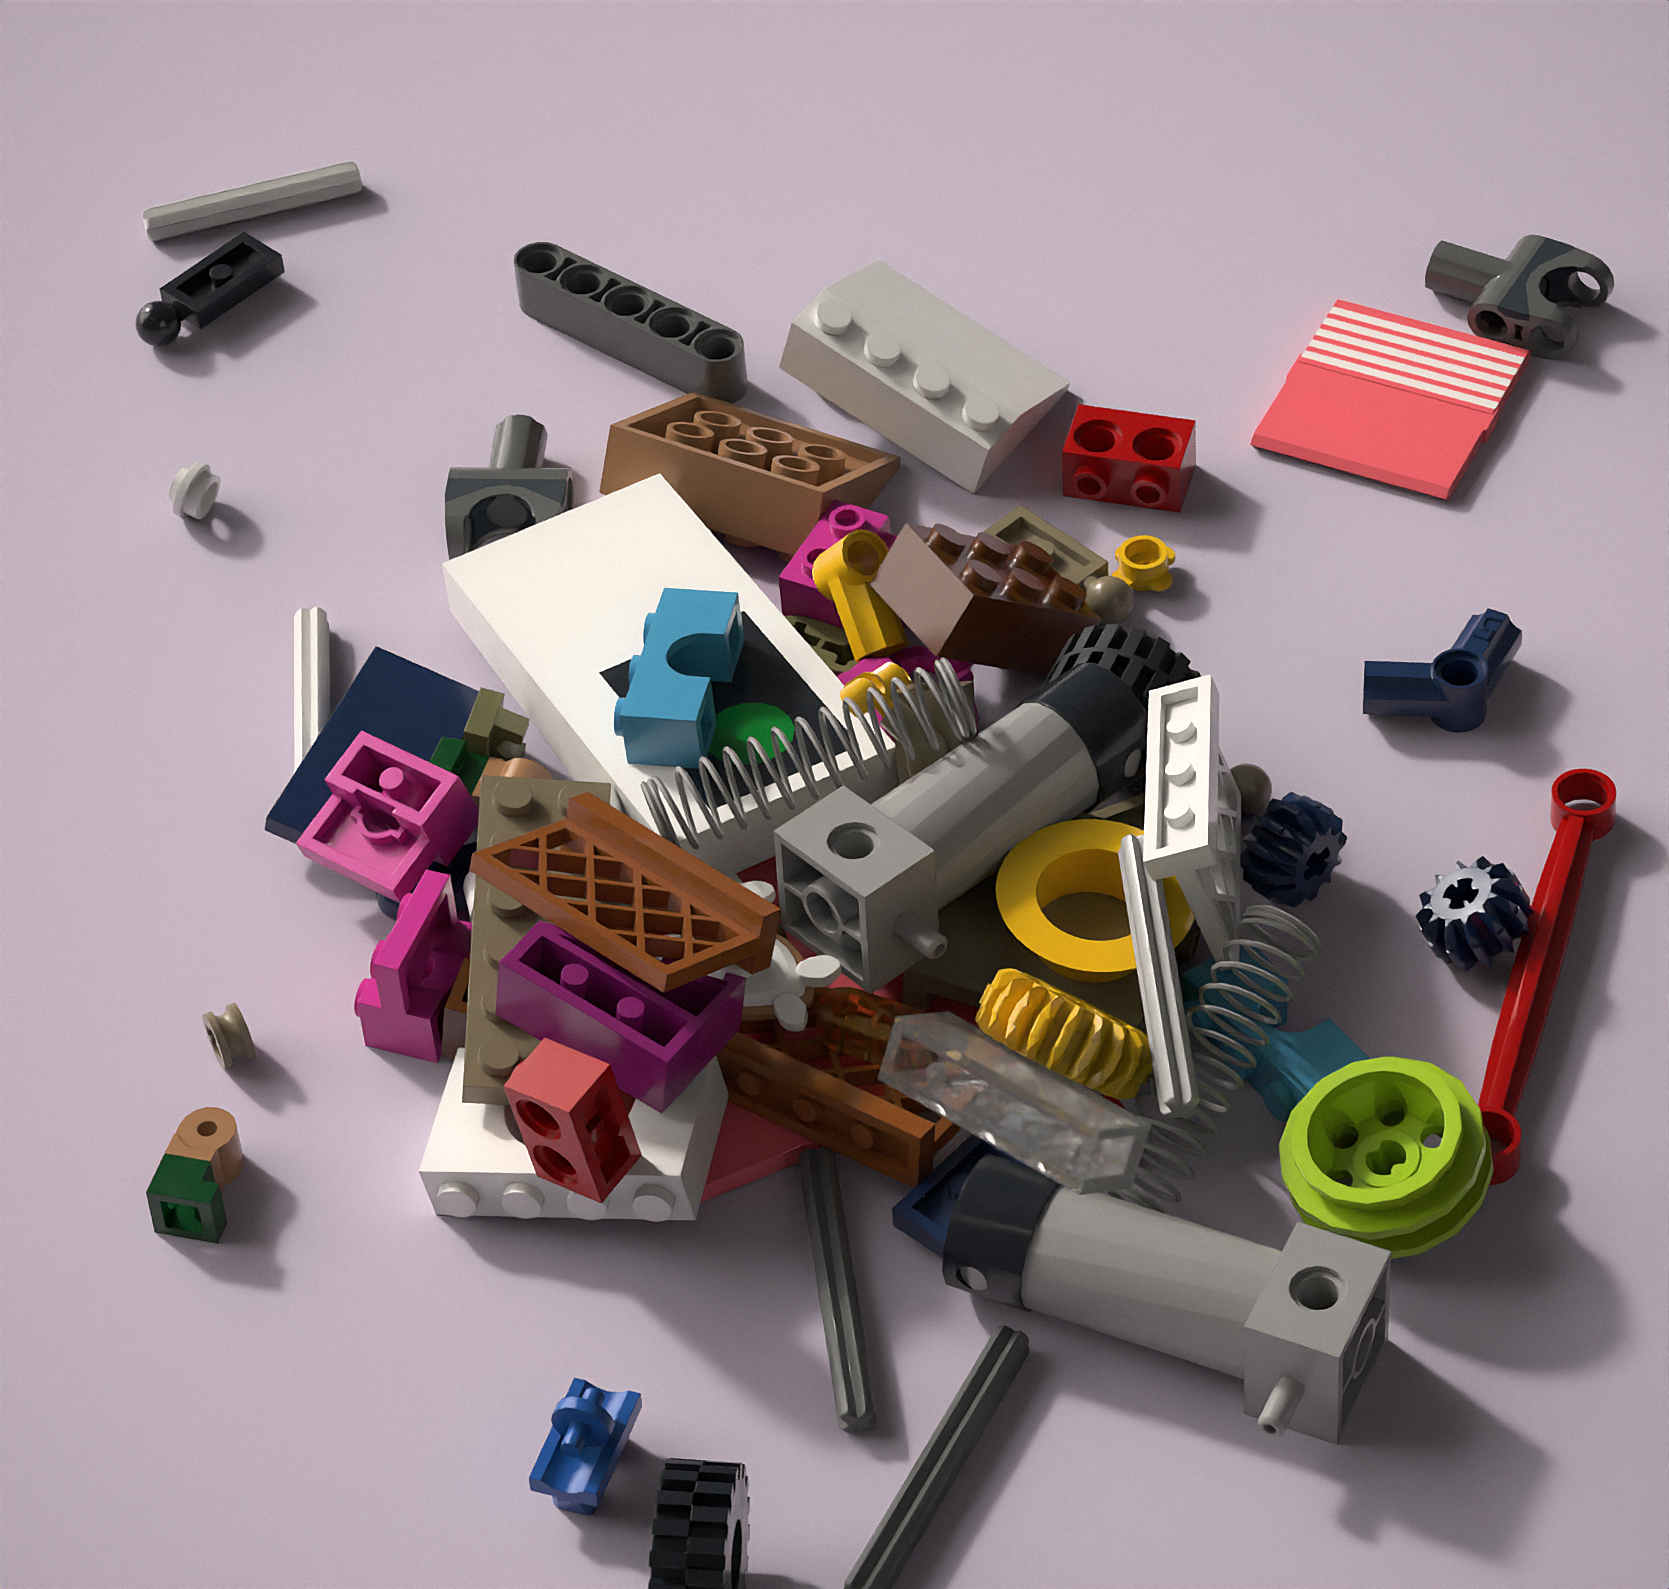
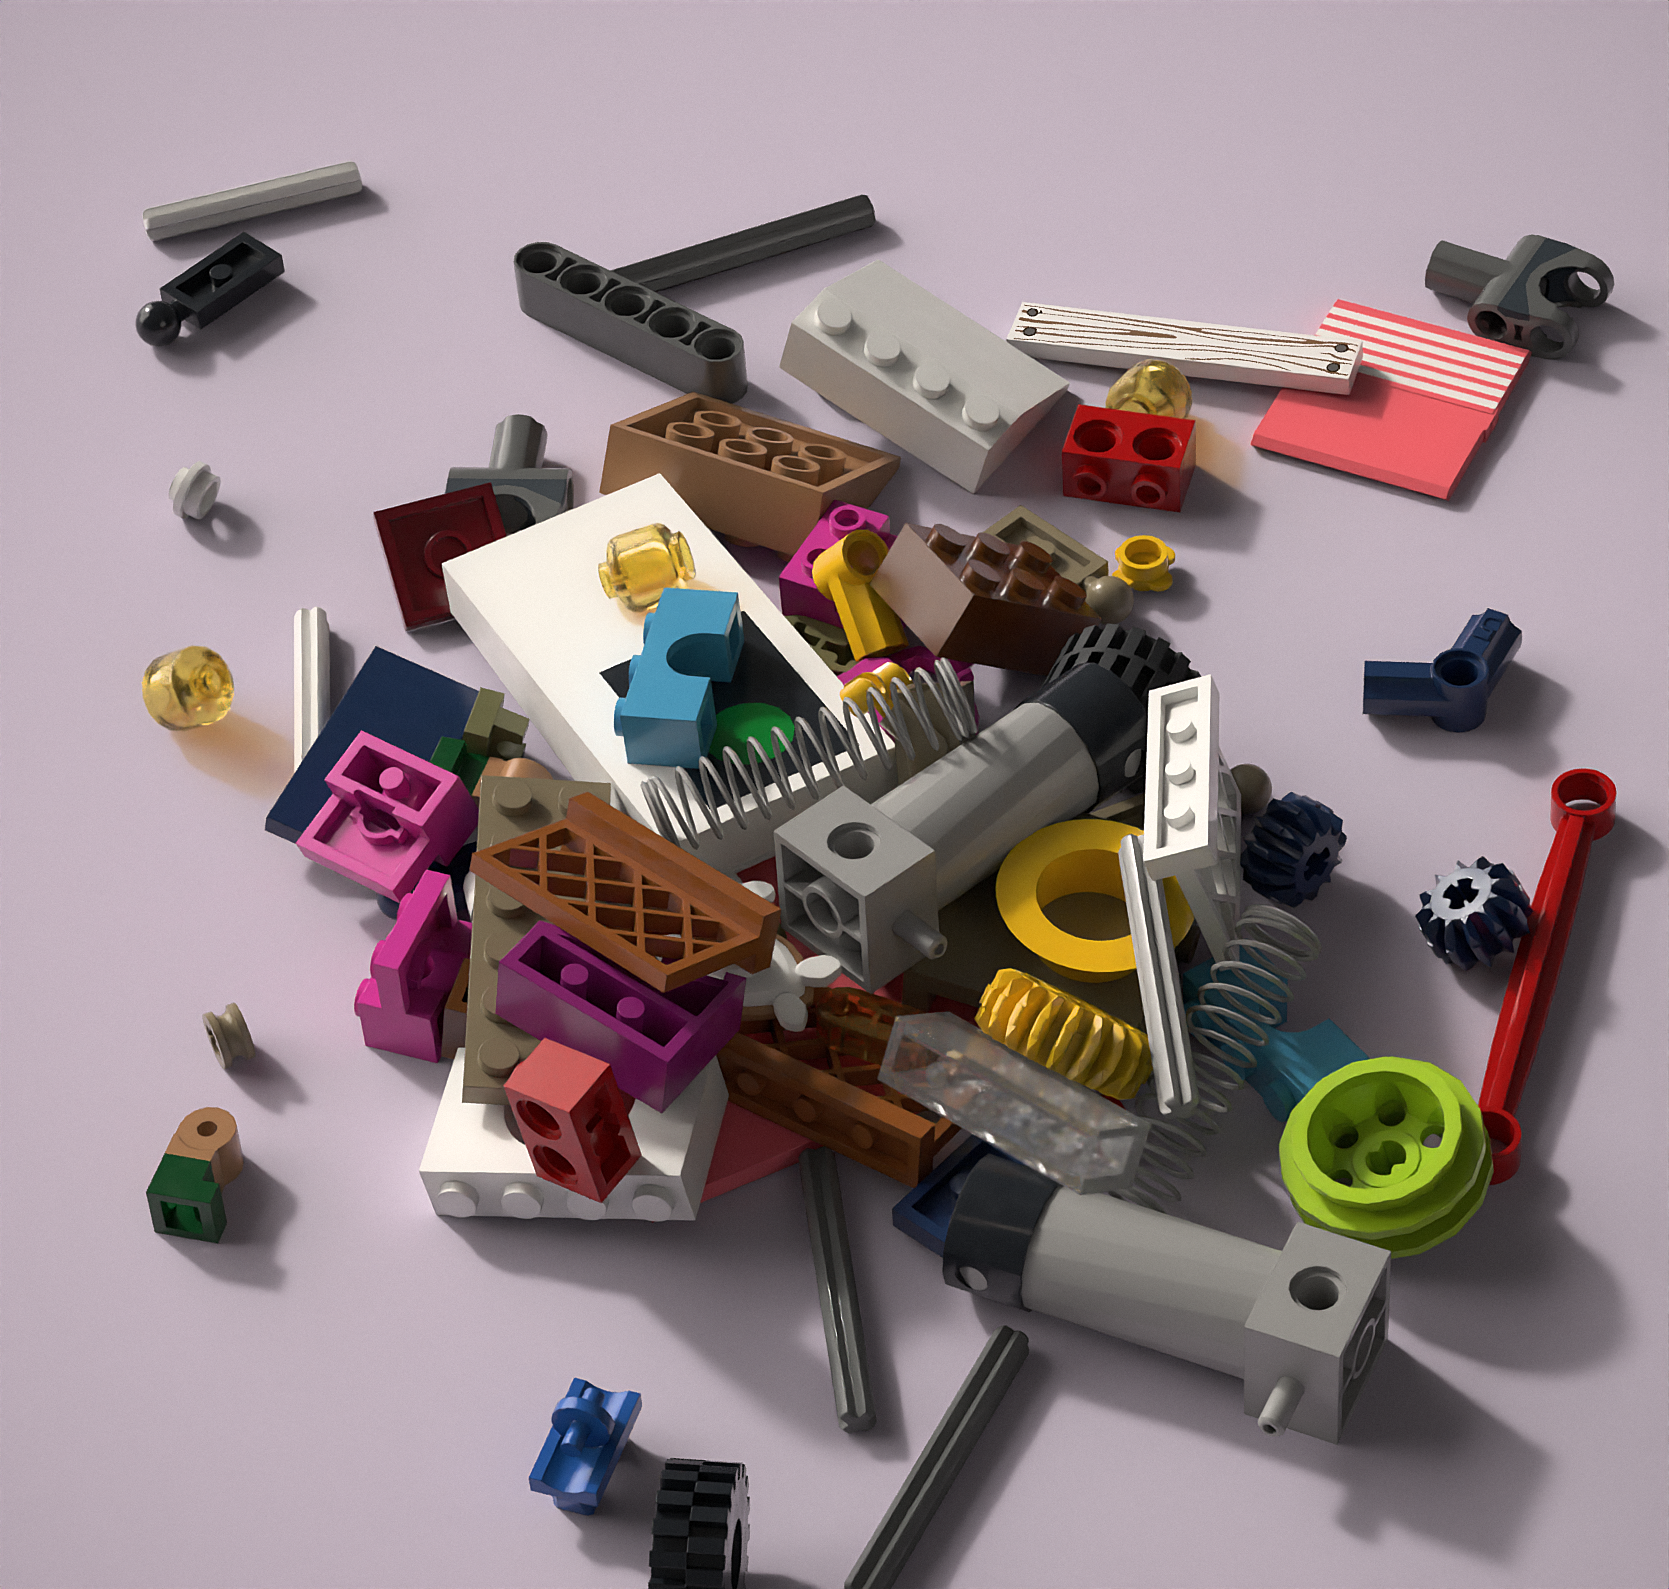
(188, 688): none -> clear yellow head
(424, 536): none -> dark red tile
(643, 564): none -> clear yellow head
(751, 244): none -> dark grey axle
(1152, 389): none -> clear yellow head
(1190, 346): none -> white tile

